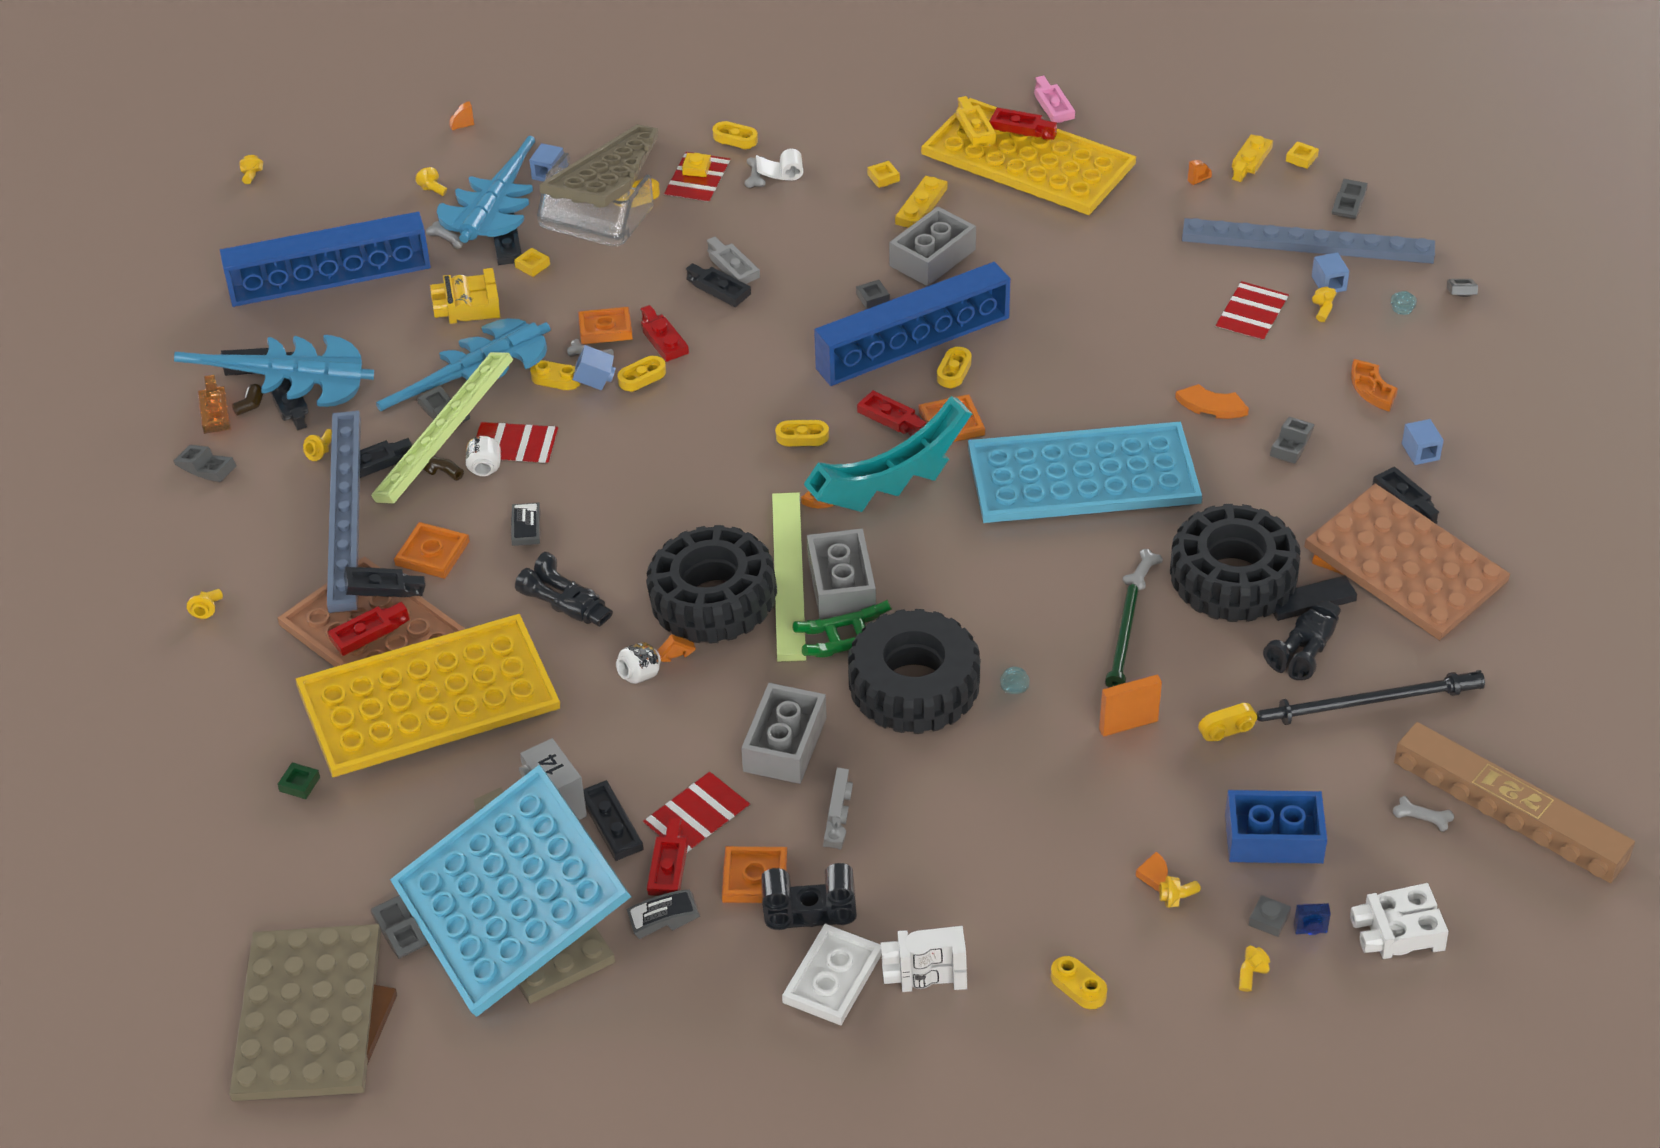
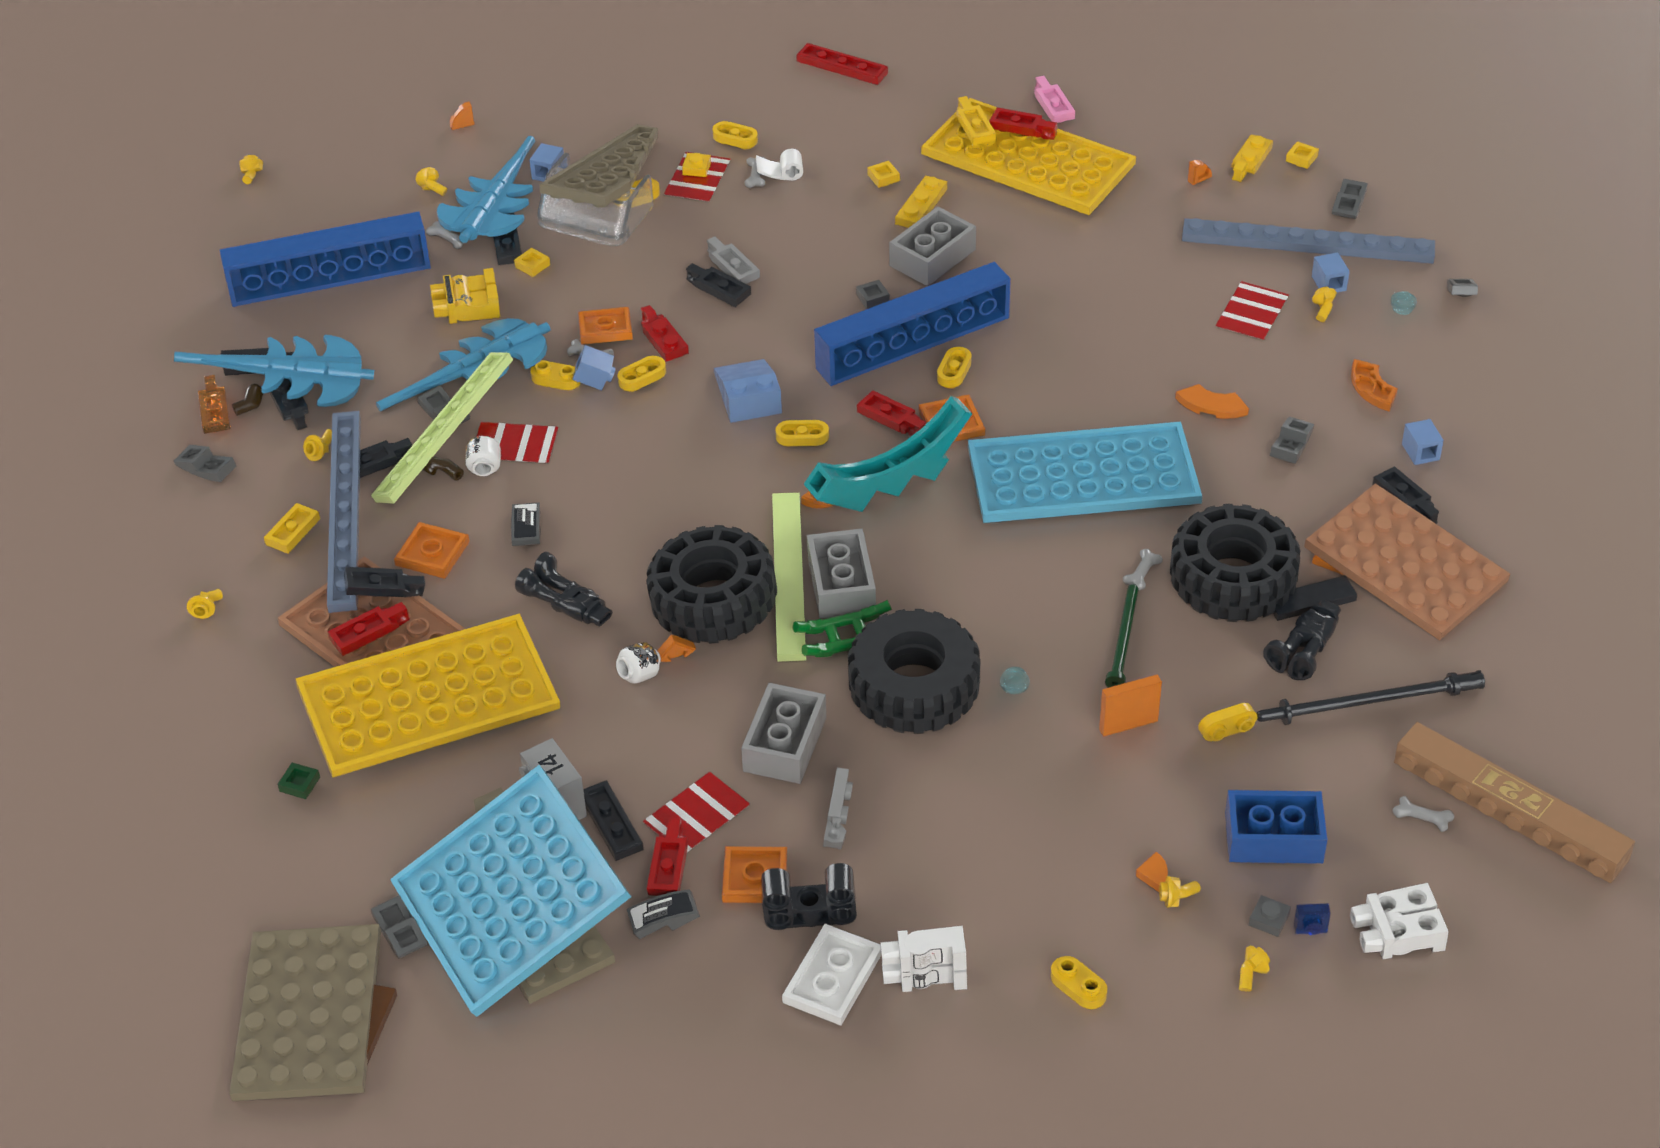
(292, 528): none -> yellow plate
(749, 390): none -> medium blue slope
(842, 63): none -> red tile

